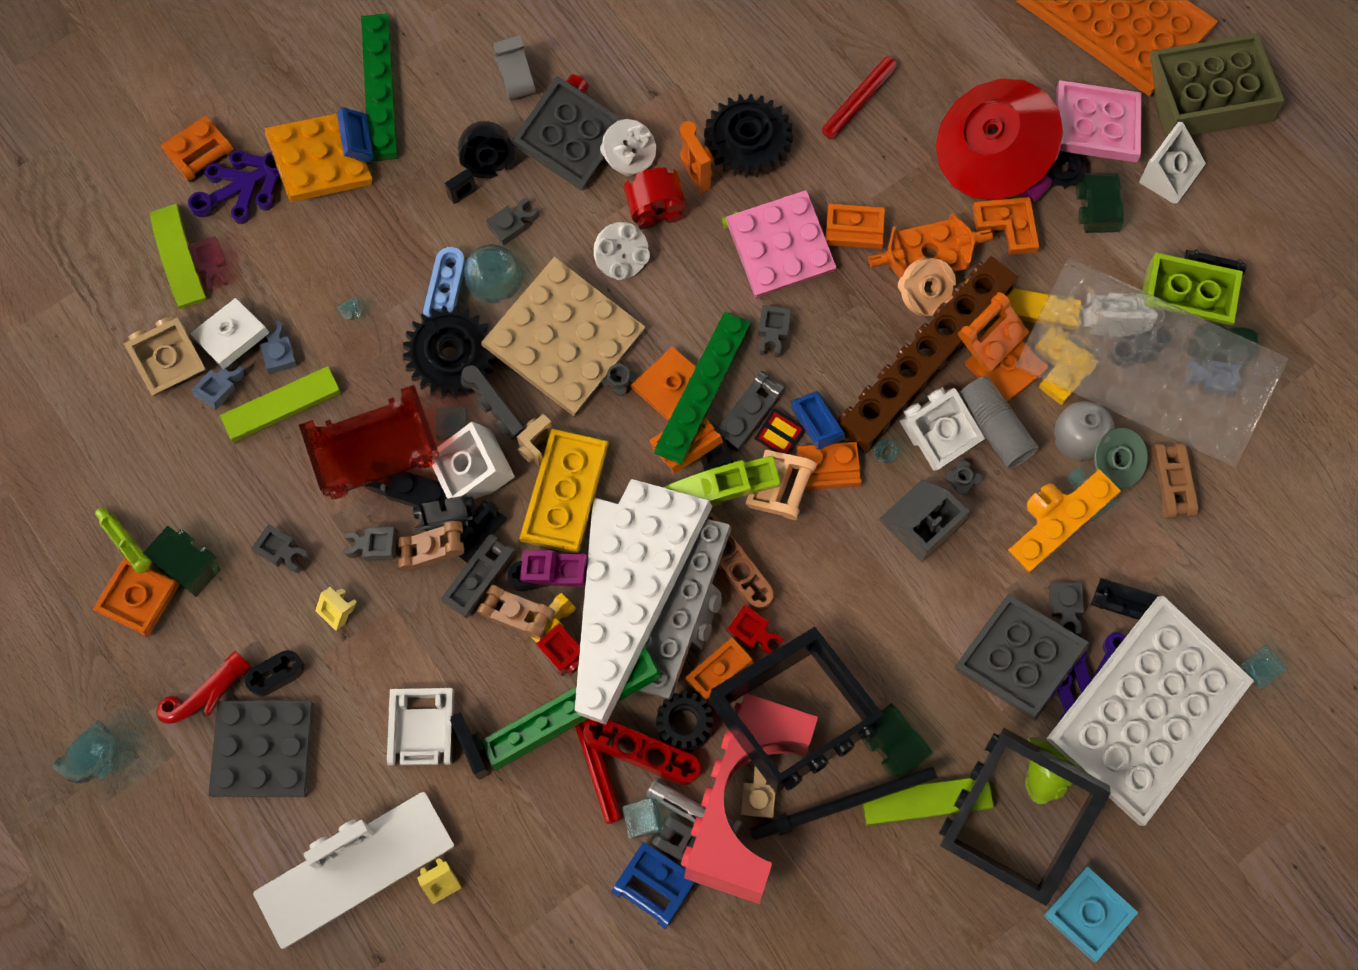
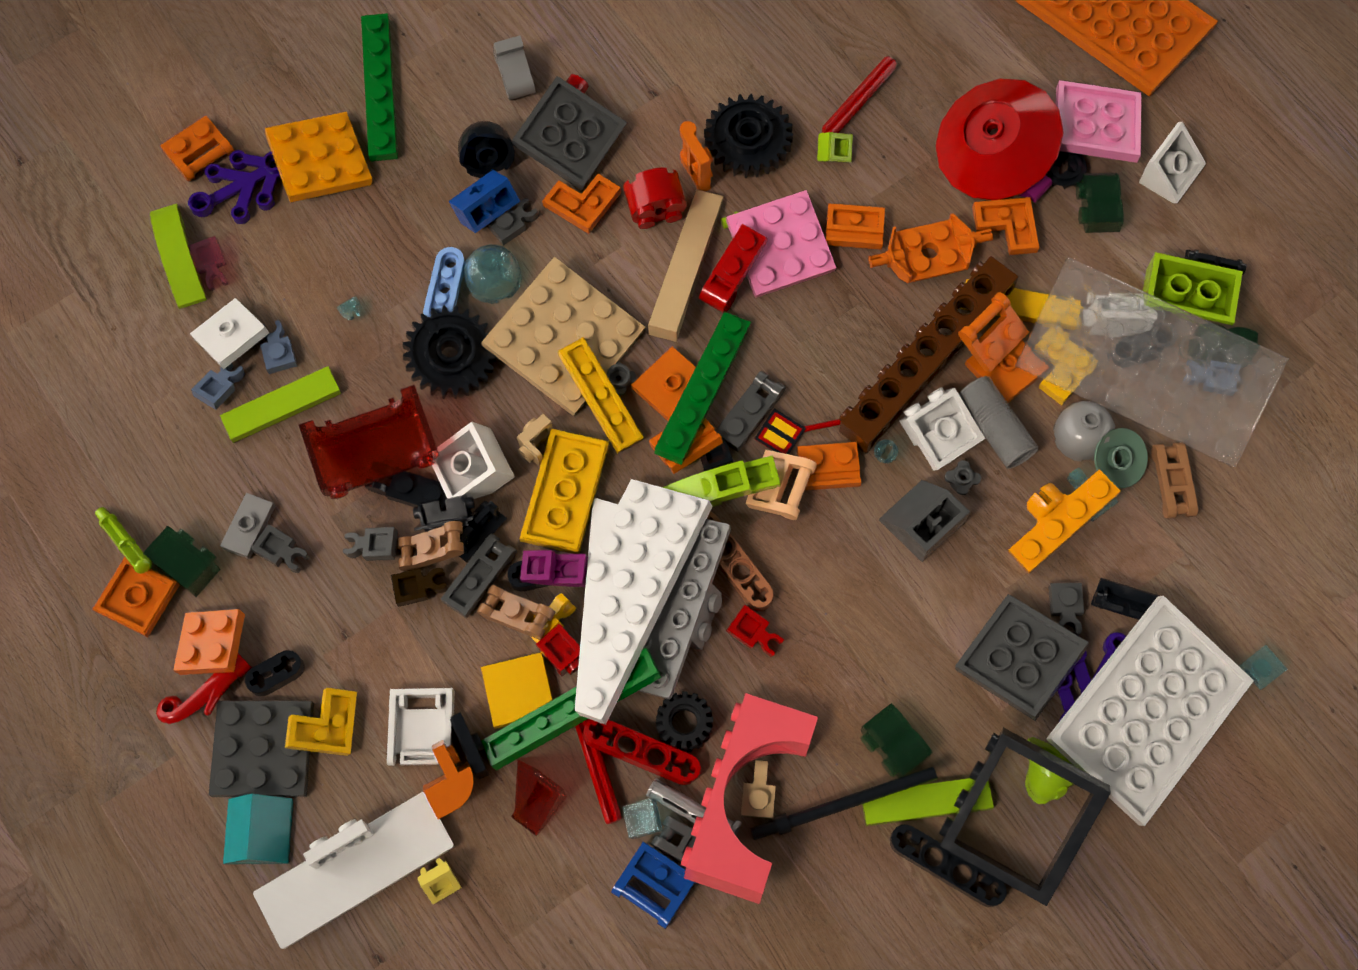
(88, 755): clear light blue cylinder -> none
(164, 355): tan plate -> none
(209, 642): none -> orange plate
(247, 525): none -> light grey plate
(258, 830): none -> teal slope
(330, 732): none -> yellow plate
(334, 608): light yellow tile -> none
(355, 134): blue tile -> none
(412, 586): none -> dark brown plate
(450, 421): clear light blue plate -> none
(454, 787): none -> orange brick
(460, 186): black tile -> none
(484, 201): none -> blue brick
(490, 401): dark grey plate -> none
(516, 688): none -> yellow tile
(535, 798): none -> clear red slope
(586, 208): none -> orange plate
(600, 395): none -> yellow tile
(621, 156): white plate -> none
(632, 243): white plate -> none
(685, 266): none -> tan slope
(717, 668): orange plate -> none
(732, 268): none -> red plate
(770, 666): black window -> none
(773, 326): dark grey plate -> none
(817, 420): blue tile -> none
(835, 147): none -> lime slope
(913, 284): light nougat plate -> none
(945, 870): none -> black beam
(1090, 914): medium azure plate -> none
(1215, 85): olive slope -> none

